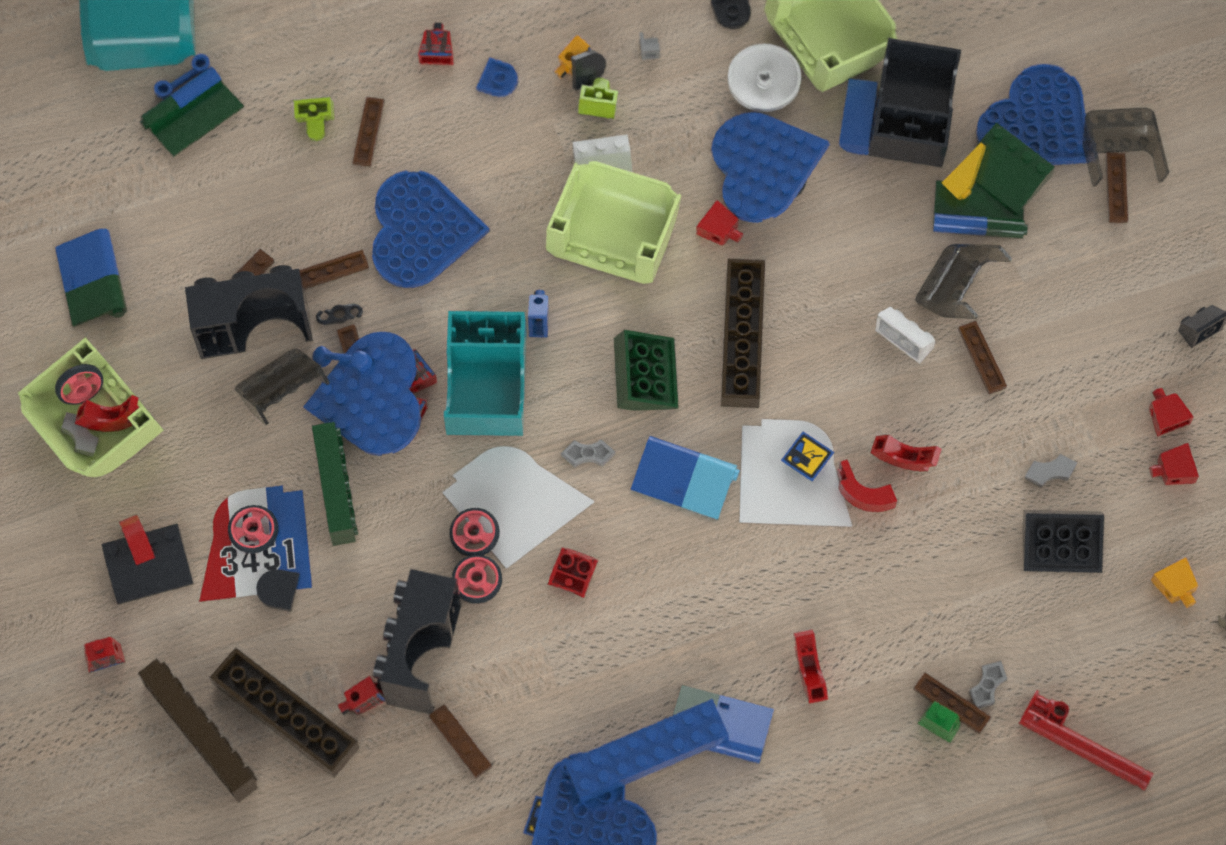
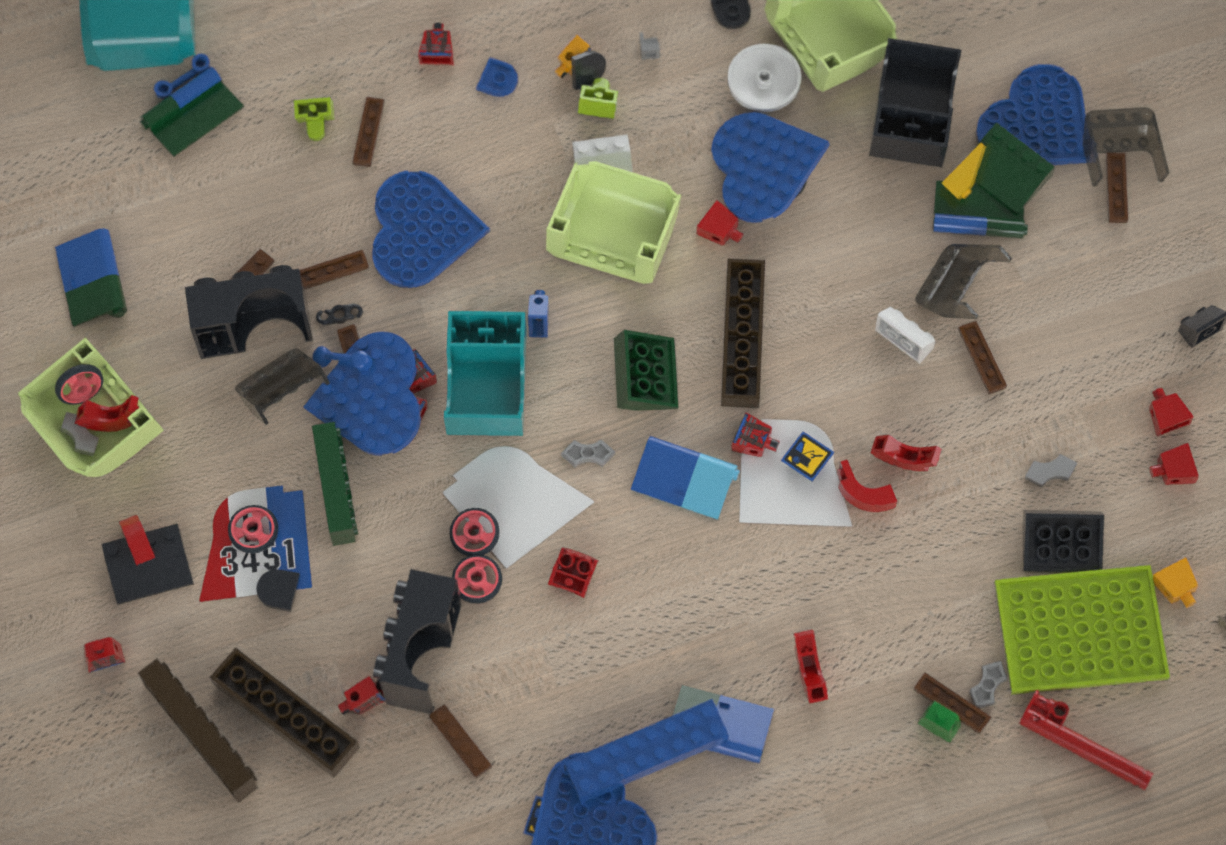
(753, 437): none -> torso
(858, 116): blue brick -> none
(1081, 629): none -> lime plate

